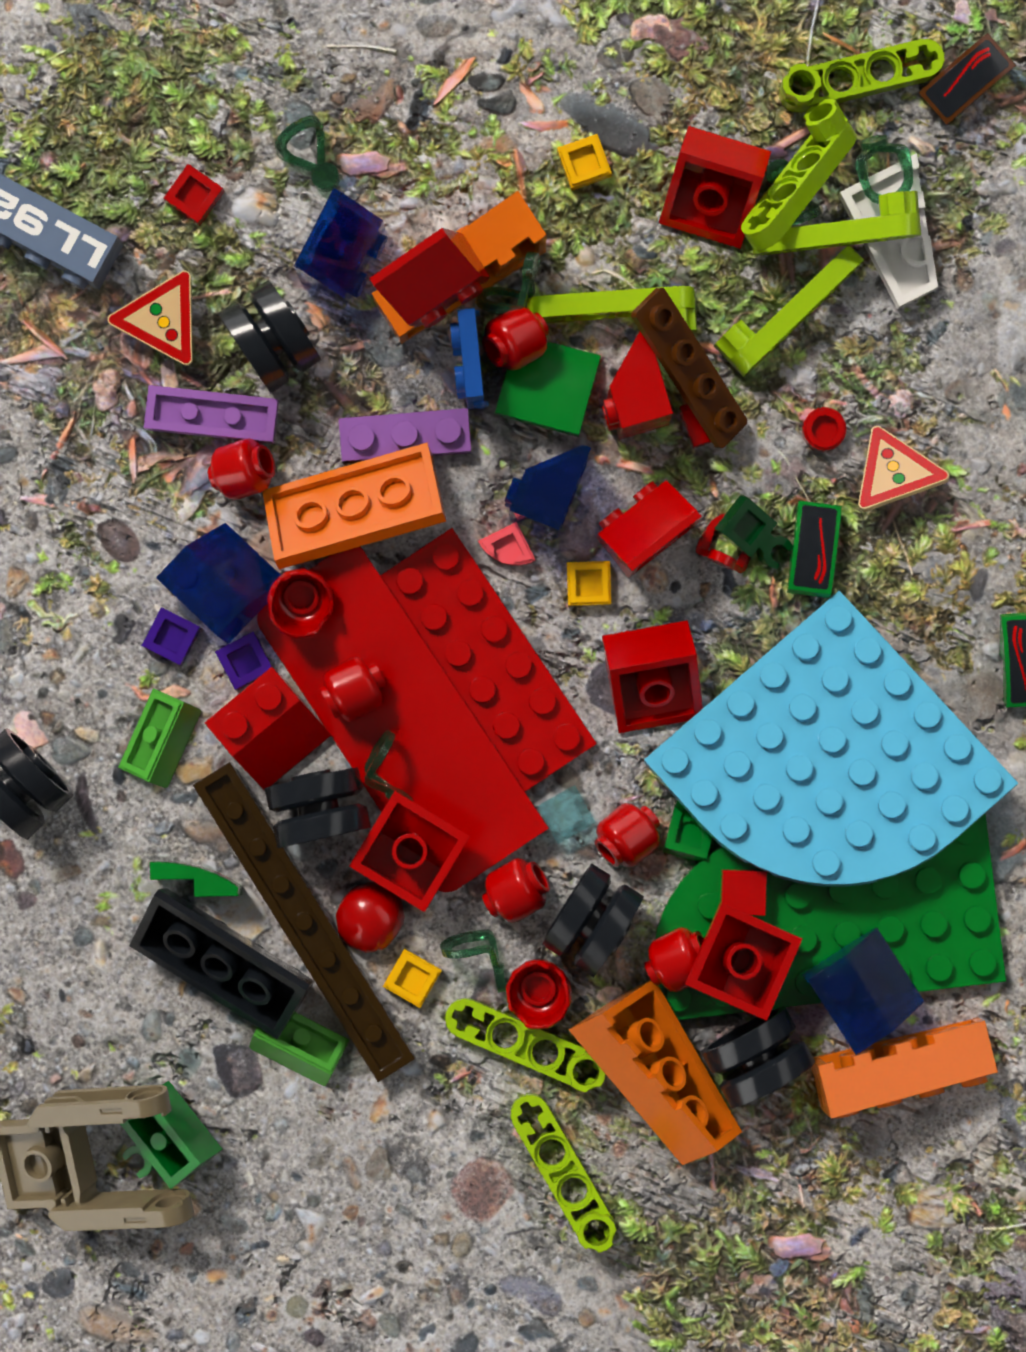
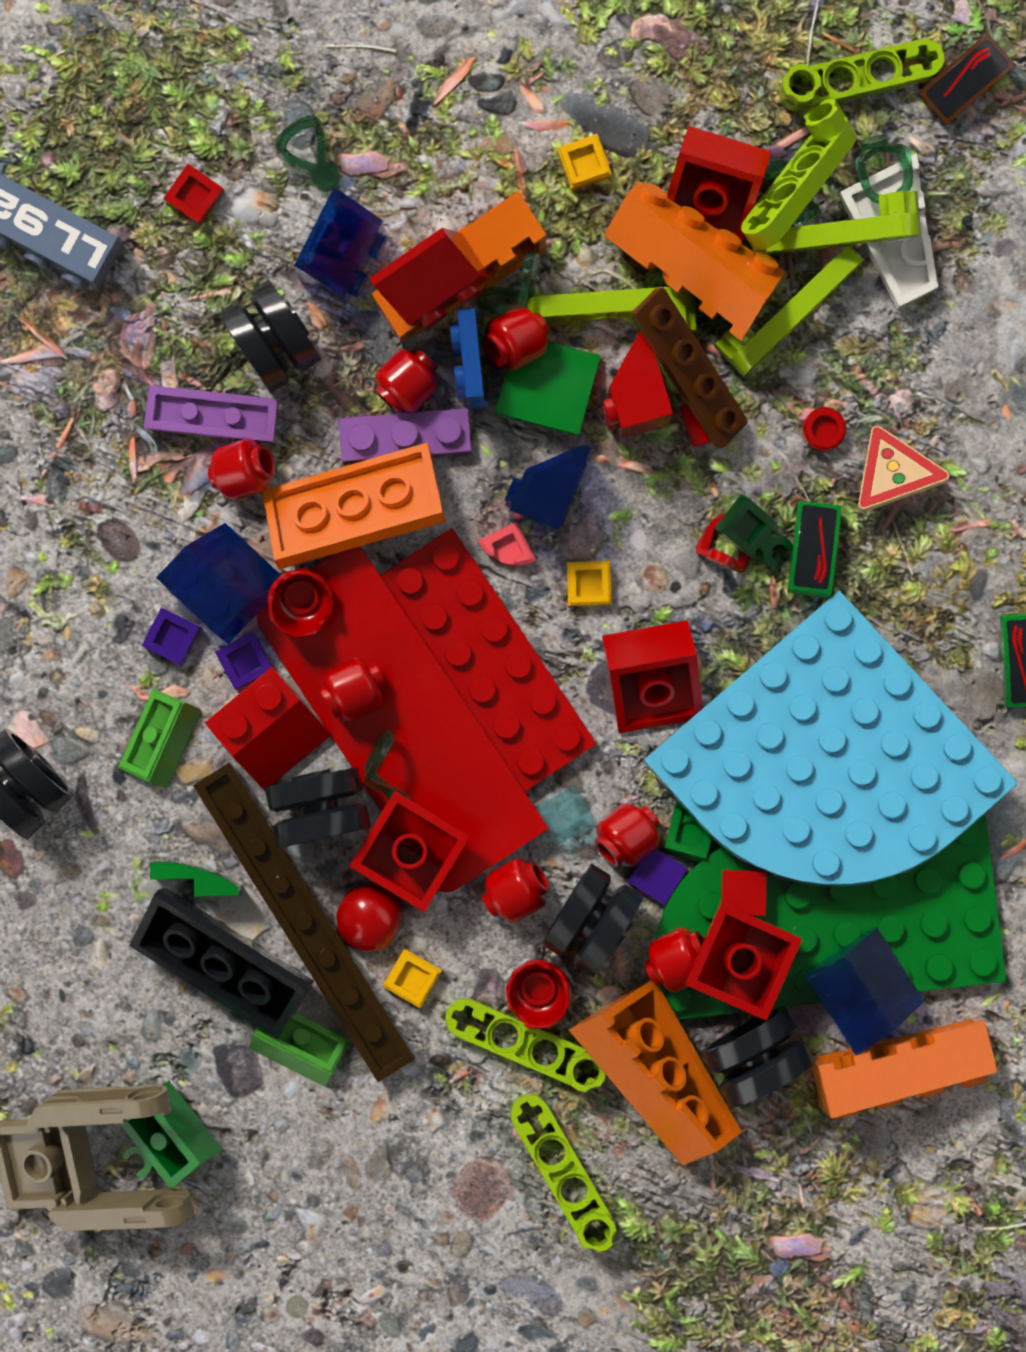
(161, 318): piece -> none
(407, 381): none -> red head
(478, 935): clear green piece -> none
(647, 527): red slope -> none
(657, 875): none -> dark purple tile
(695, 256): none -> orange wedge

